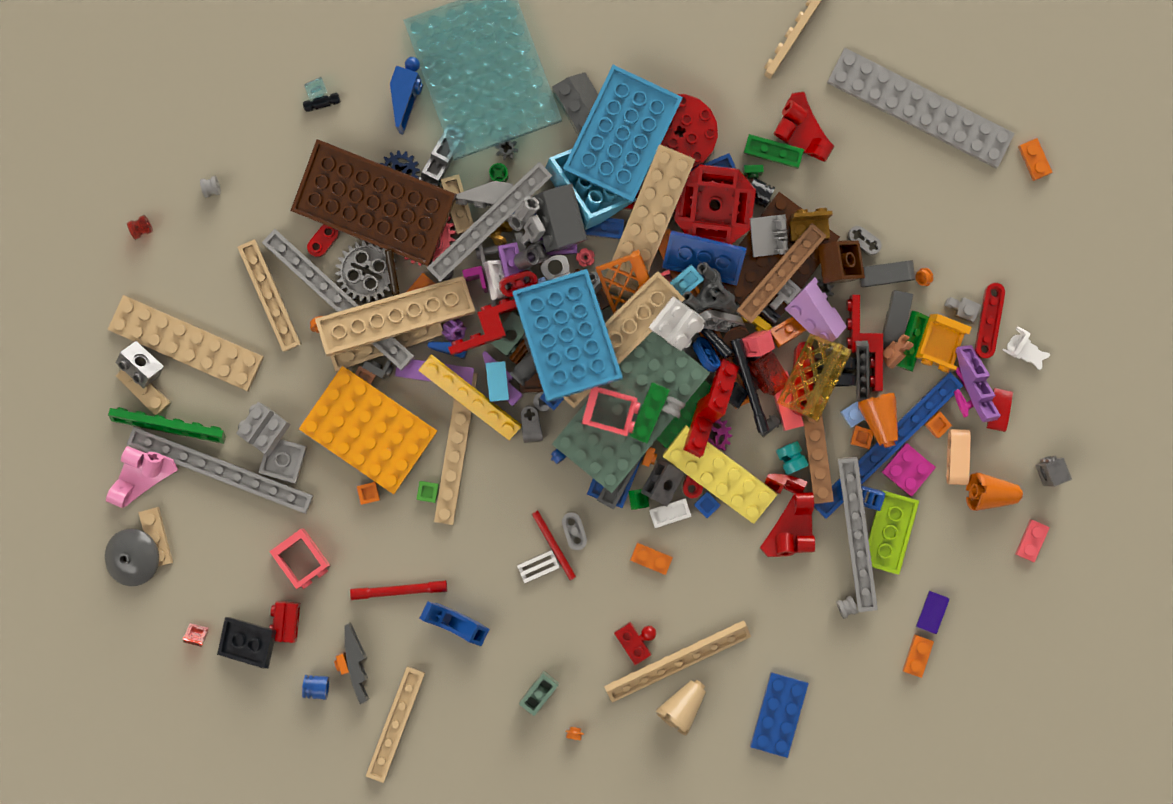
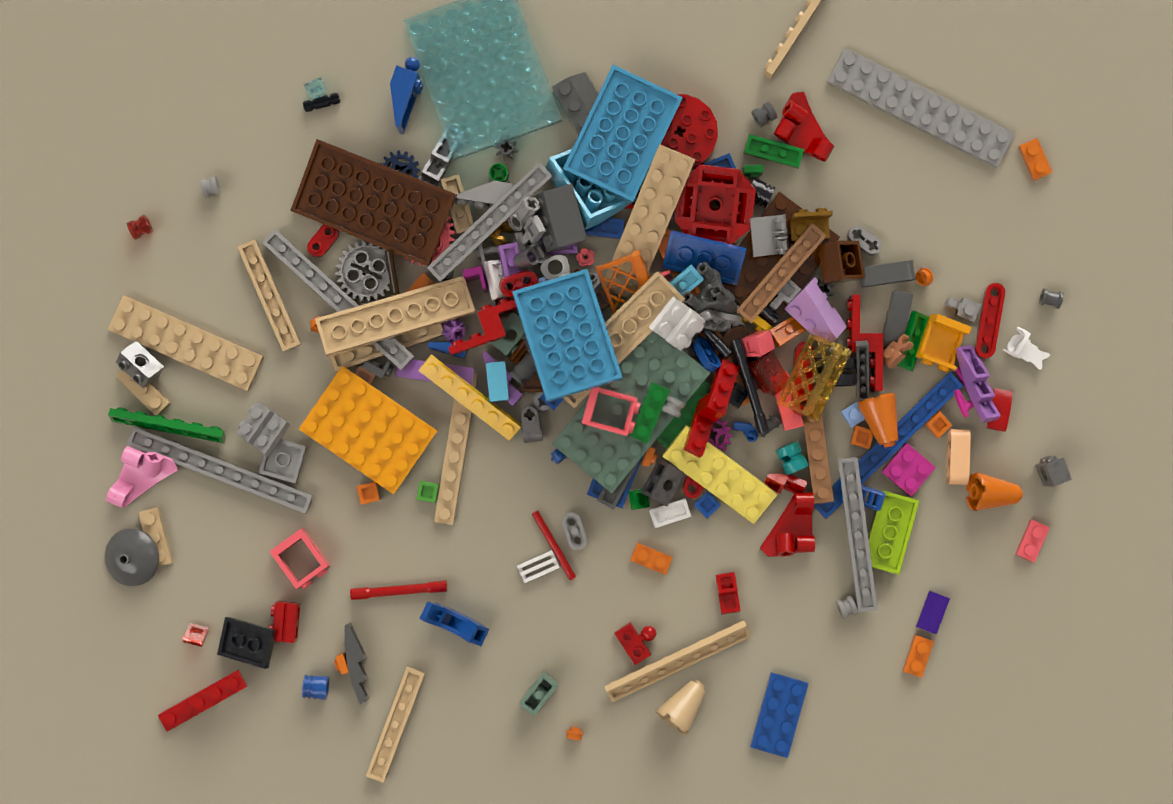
(202, 700): none -> red bracket
(728, 593): none -> red slope
(748, 430): none -> blue arm
(764, 114): none -> dark grey wheel
(1051, 298): none -> dark grey bush

